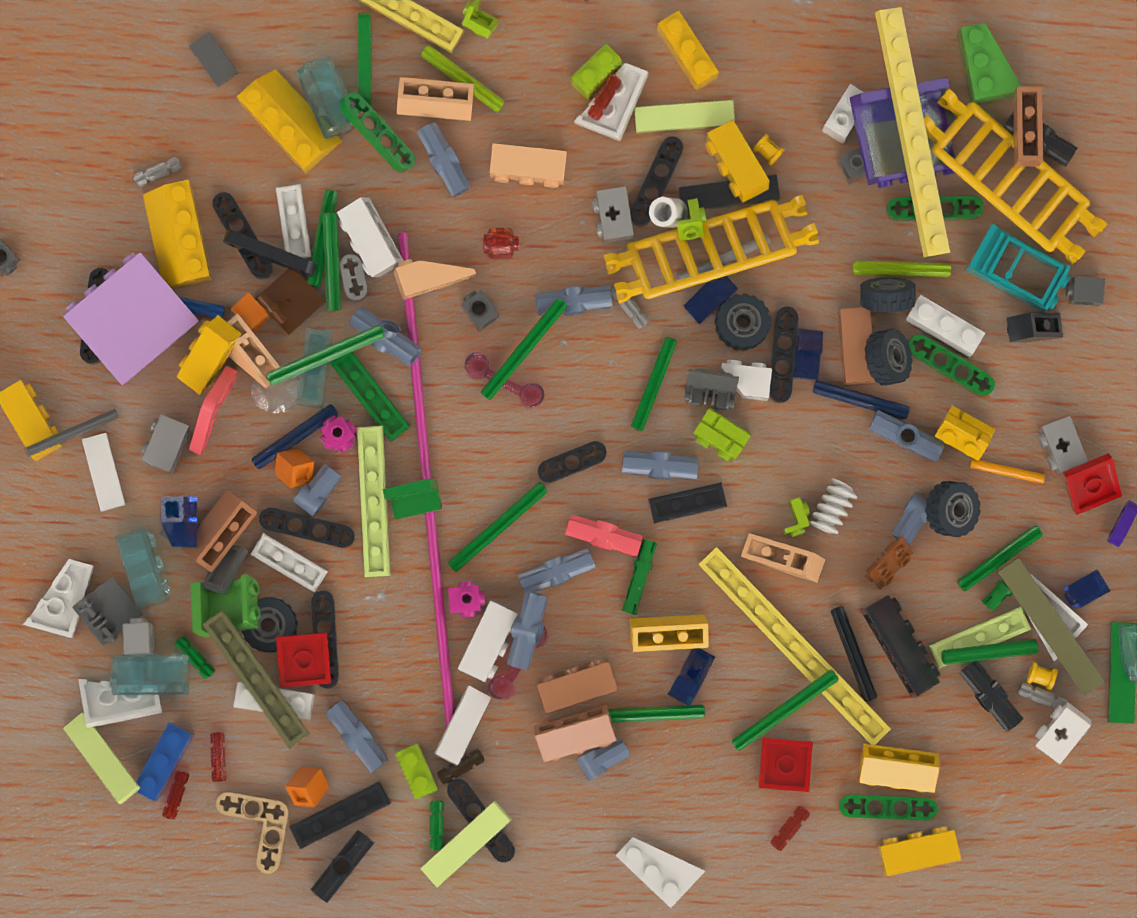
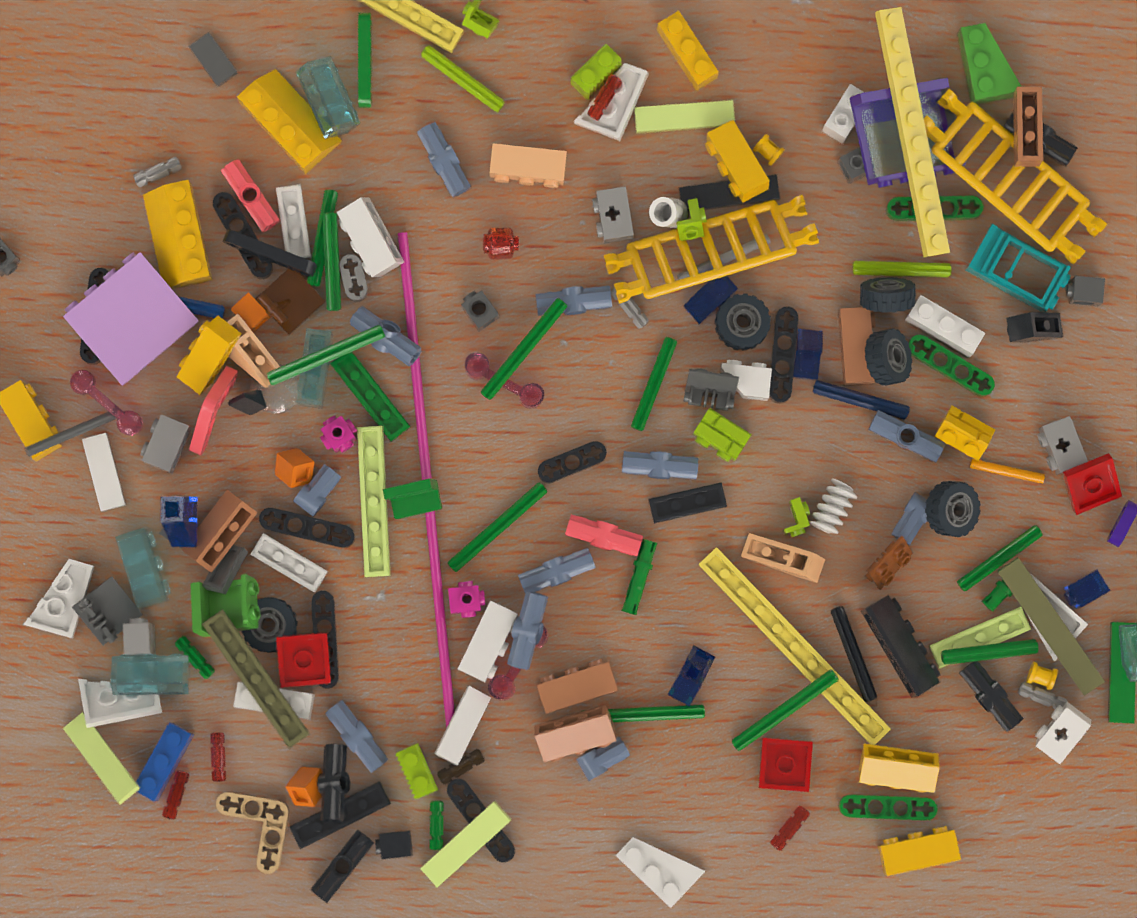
(128, 421): none -> clear pink piece
(249, 402): none -> black slope
(258, 208): none -> coral piece
(294, 436): dark blue axle -> none
(333, 783): none -> black piece
(374, 135): green beam -> none
(394, 845): none -> black brick
(424, 276): light nougat slope -> none
(435, 98): light nougat brick -> none
(653, 180): black beam -> none
(669, 633): yellow brick -> none

